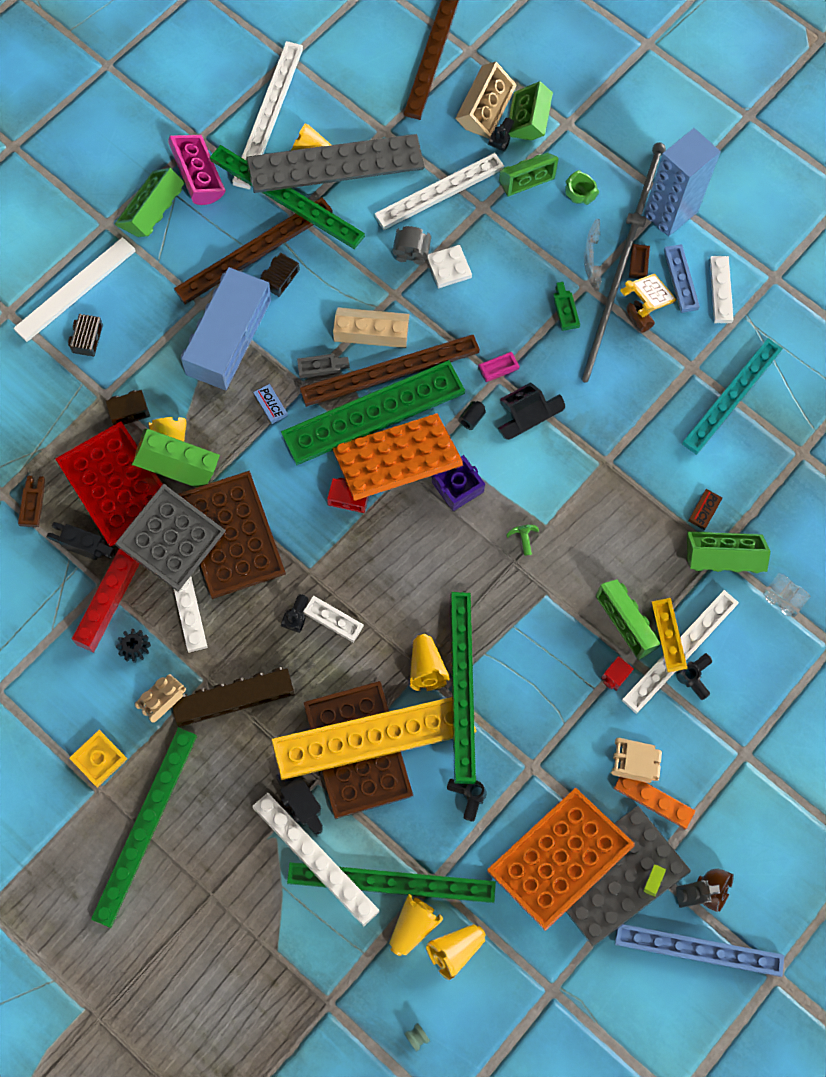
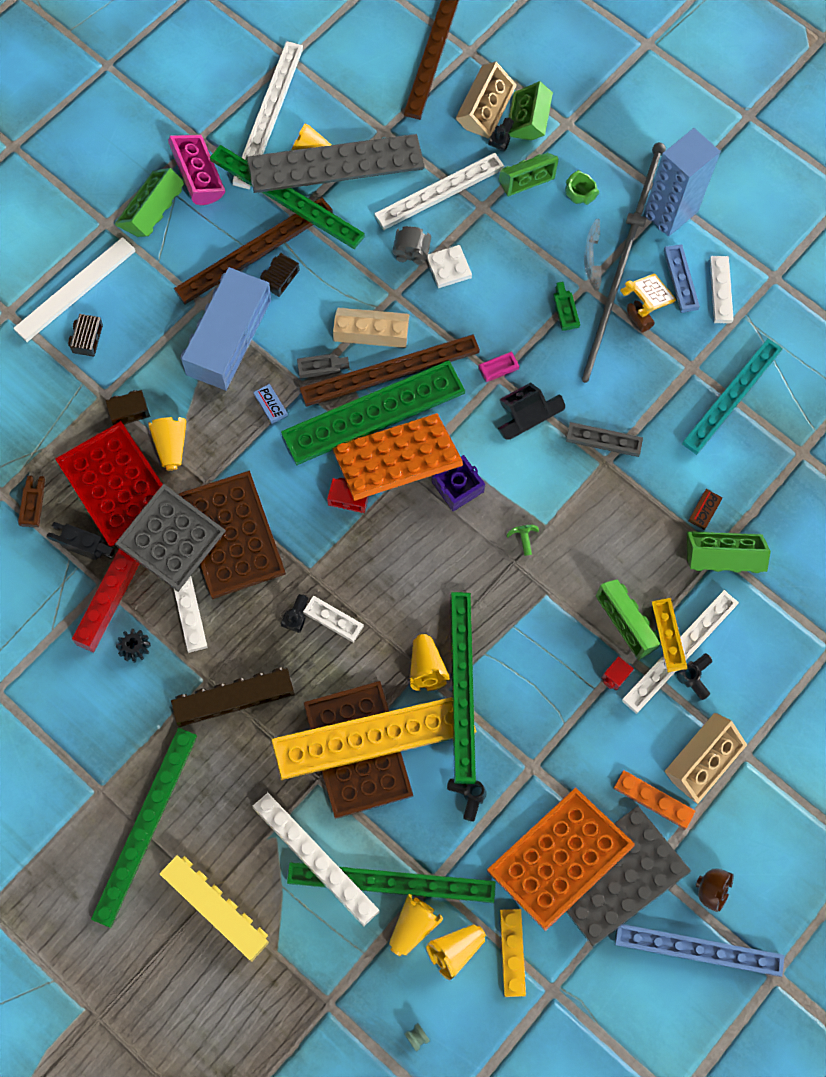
(98, 758): yellow plate -> none
(160, 697): tan plate -> none
(175, 459): bright green slope -> none
(214, 908): none -> light yellow brick
(302, 802): black hinge -> none
(472, 415): black brick -> none
(512, 953): none -> yellow plate
(604, 439): none -> dark grey plate
(637, 761): tan plate -> none
(639, 261): reddish brown tile -> none
(654, 880): lime piece -> none
(695, 893): dark grey hinge -> none
(706, 757): none -> tan slope
(786, 595): clear brick -> none

